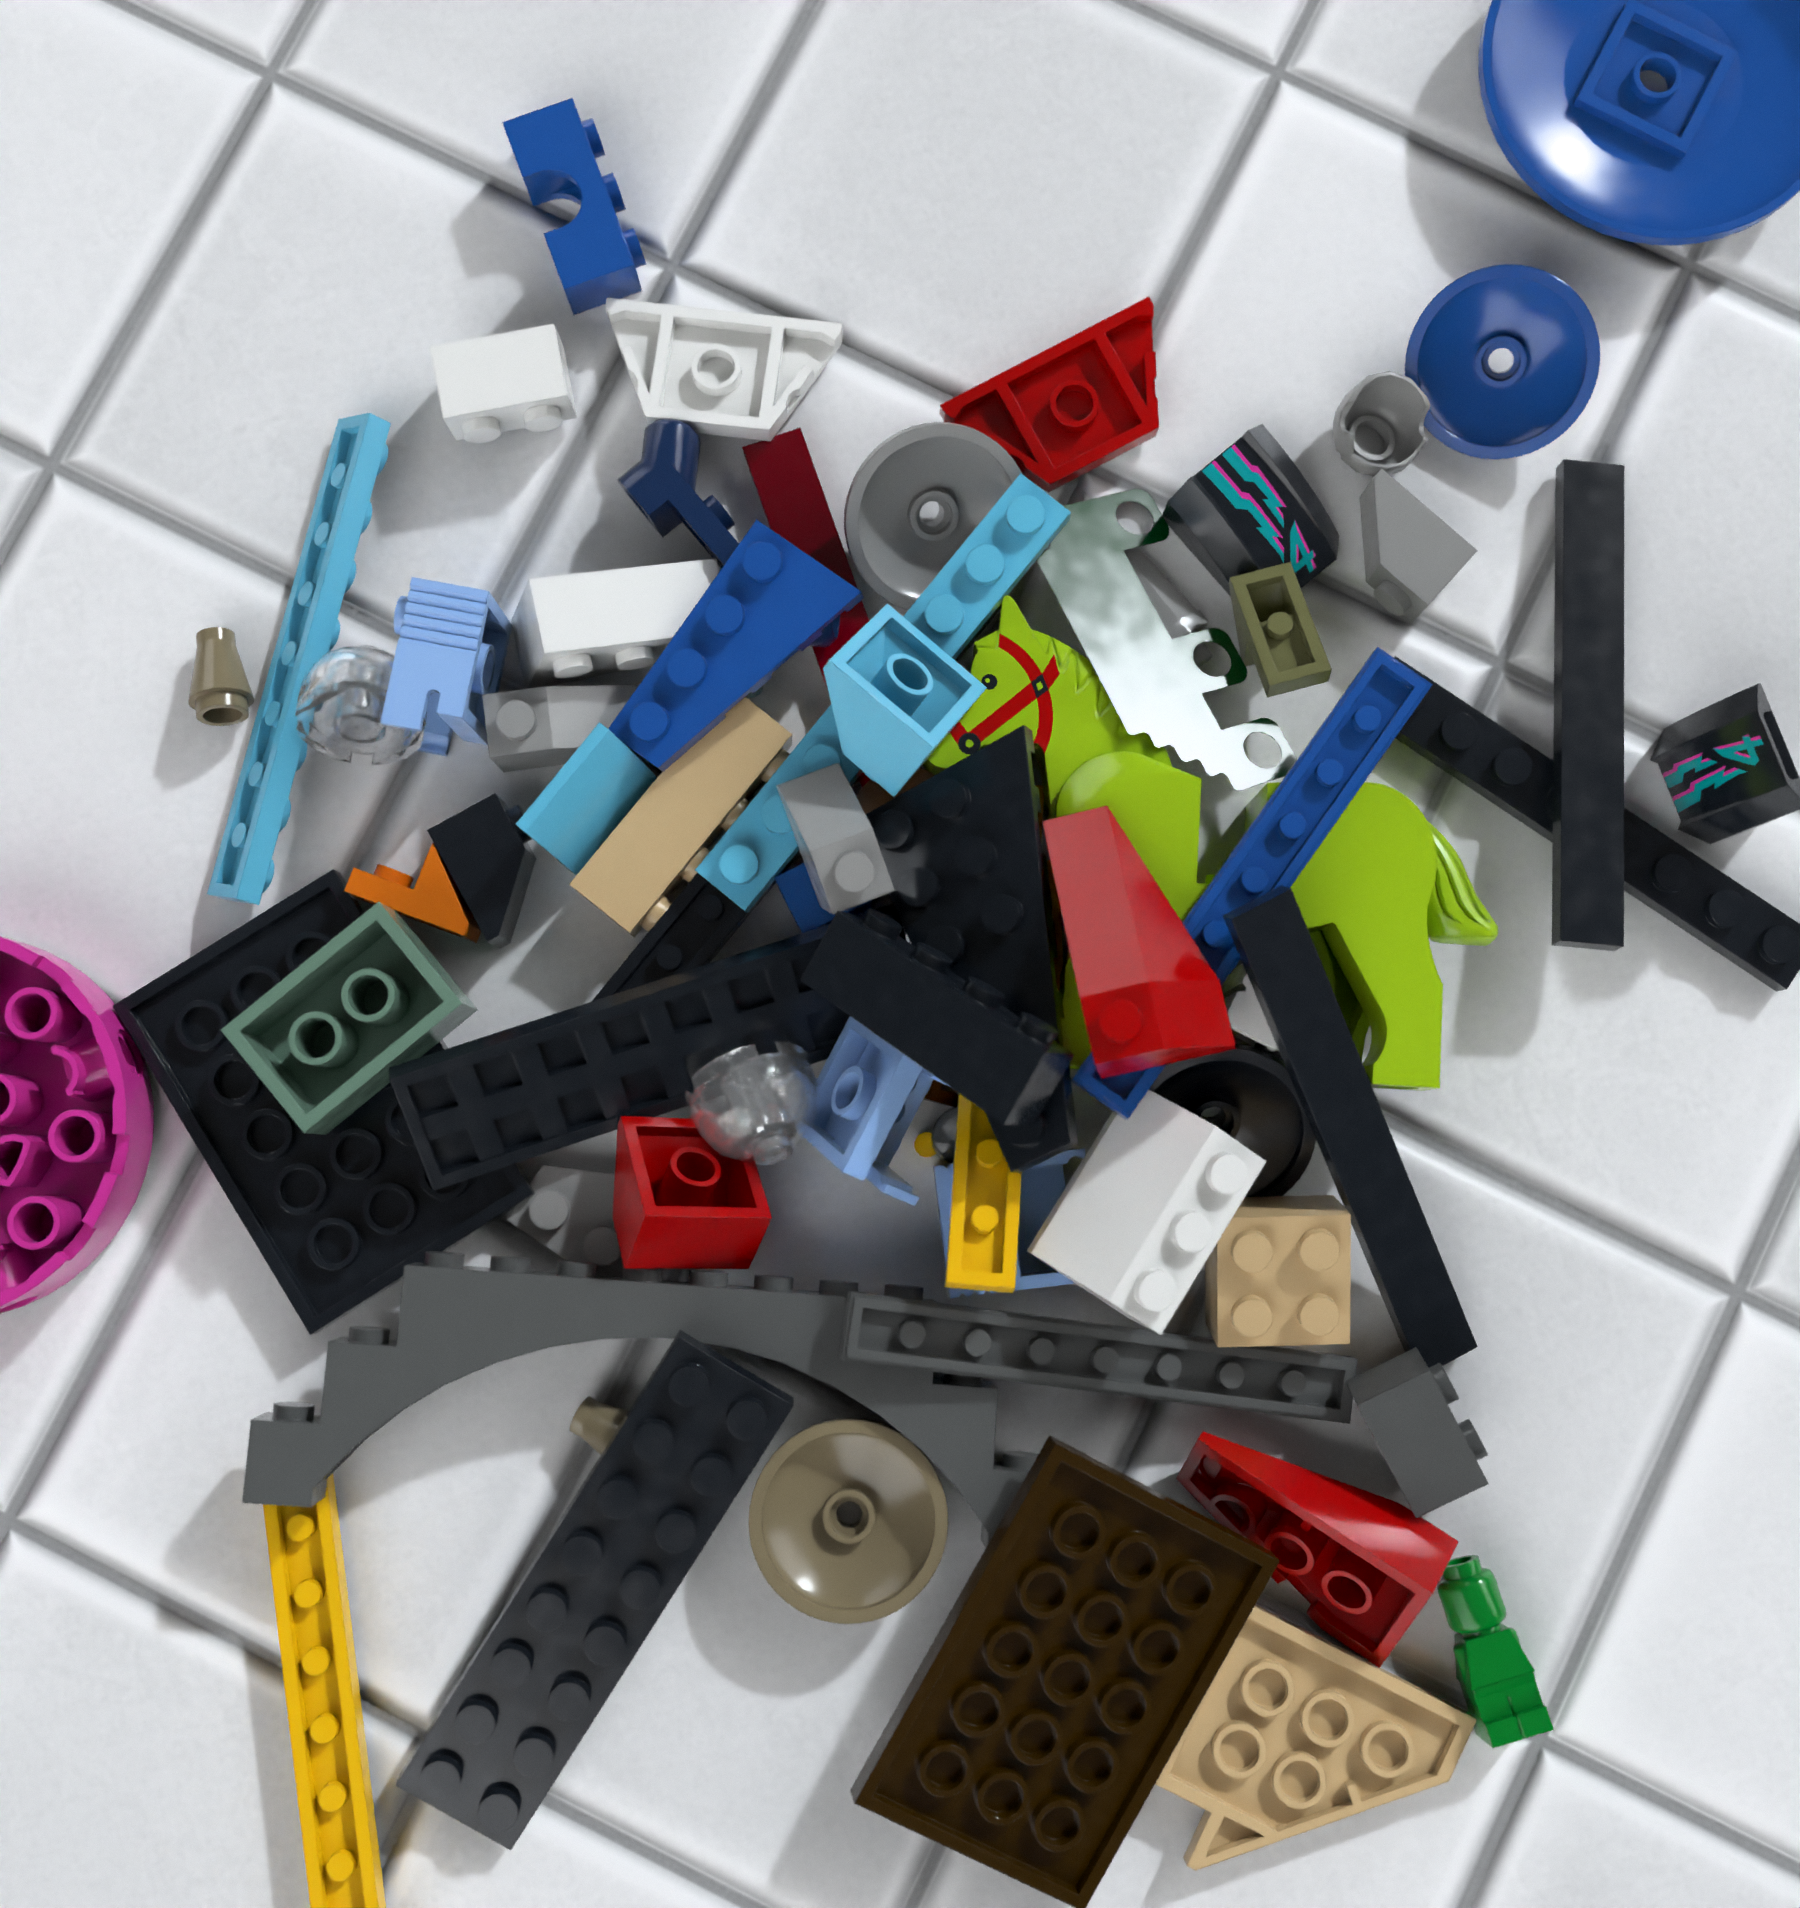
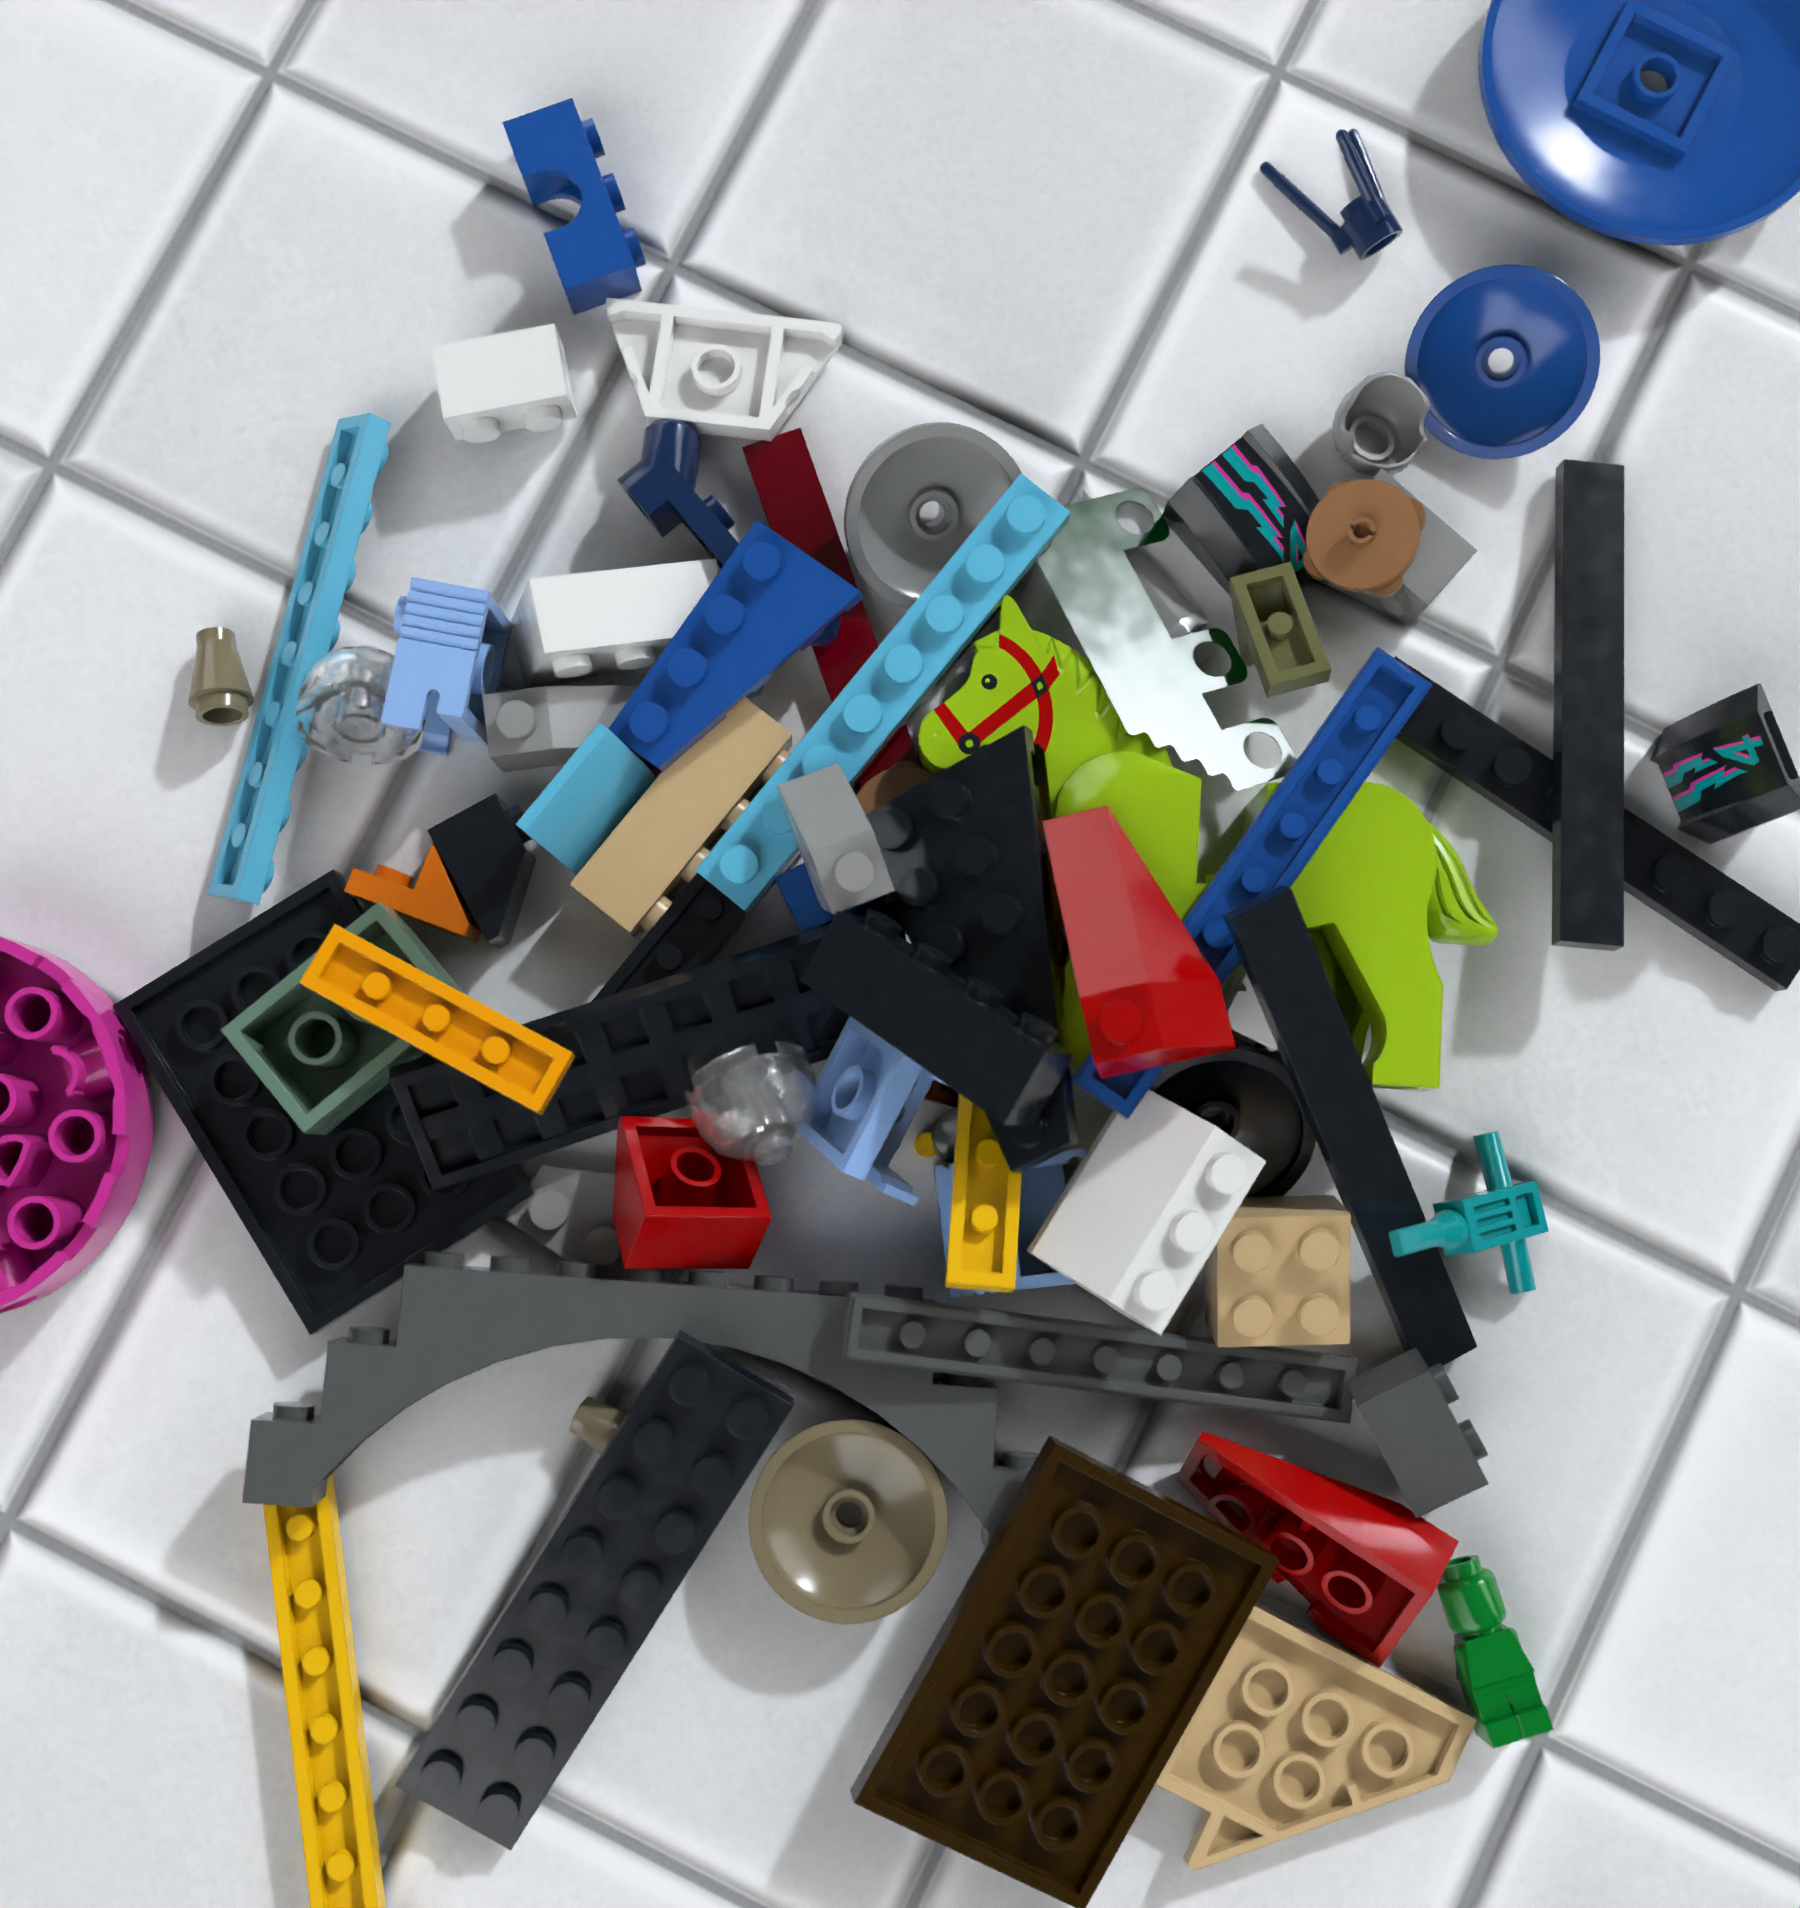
(437, 1019): none -> light orange plate
(895, 698): medium azure slope -> none
(1071, 401): red wing -> none
(1364, 537): none -> medium nougat piece
(1367, 219): none -> dark blue plant
(1485, 1219): none -> teal piece

